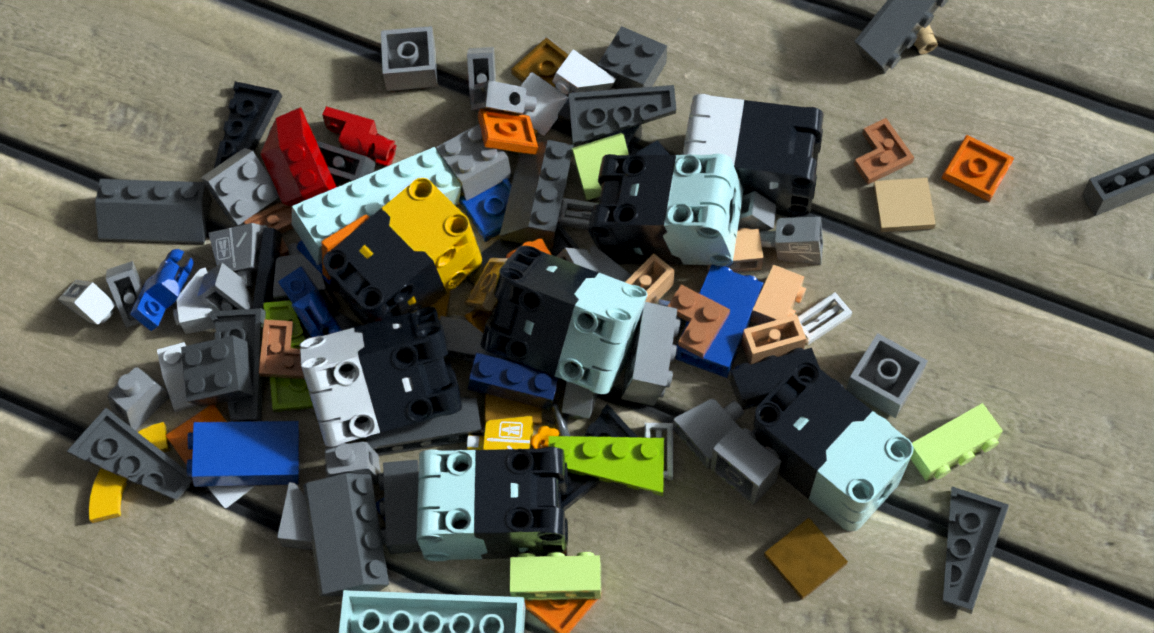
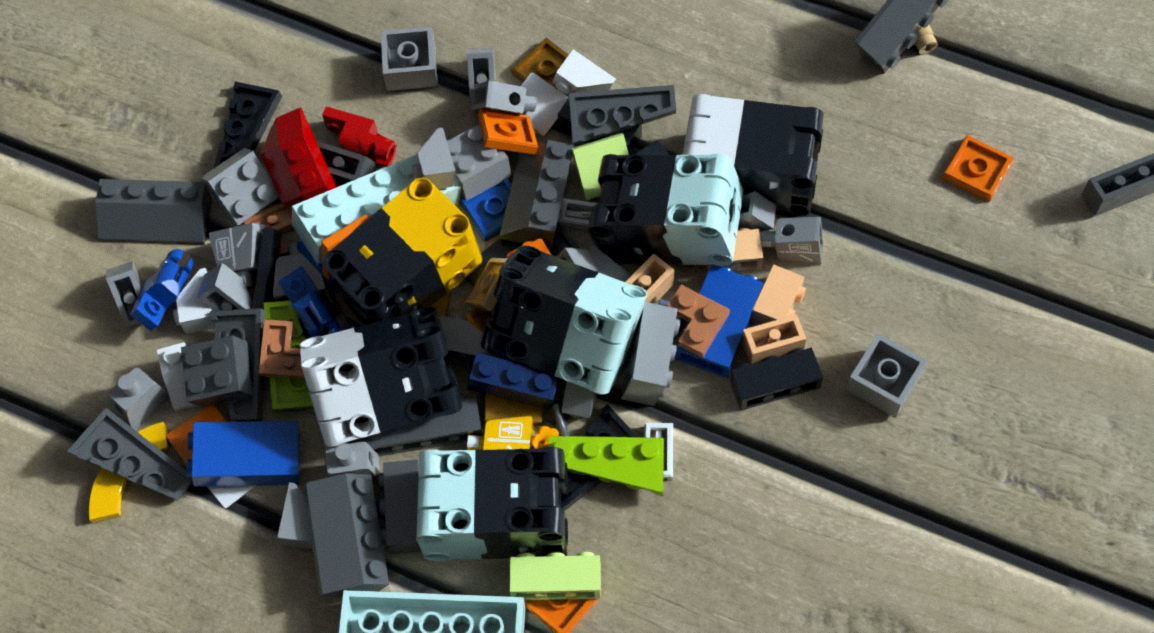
(88, 301): white slope -> none
(435, 161): none -> light grey slope
(633, 60): dark grey brick -> none
(706, 426): light grey torso -> none
(745, 463): light grey brick -> none
(805, 558): pearl gold tile -> none
(811, 337): white tile -> none
(831, 445): piece -> none
(887, 155): nougat plate -> none
(904, 204): tan tile -> none
(955, 443): yellowish green brick -> none
(970, 546): dark grey wing -> none

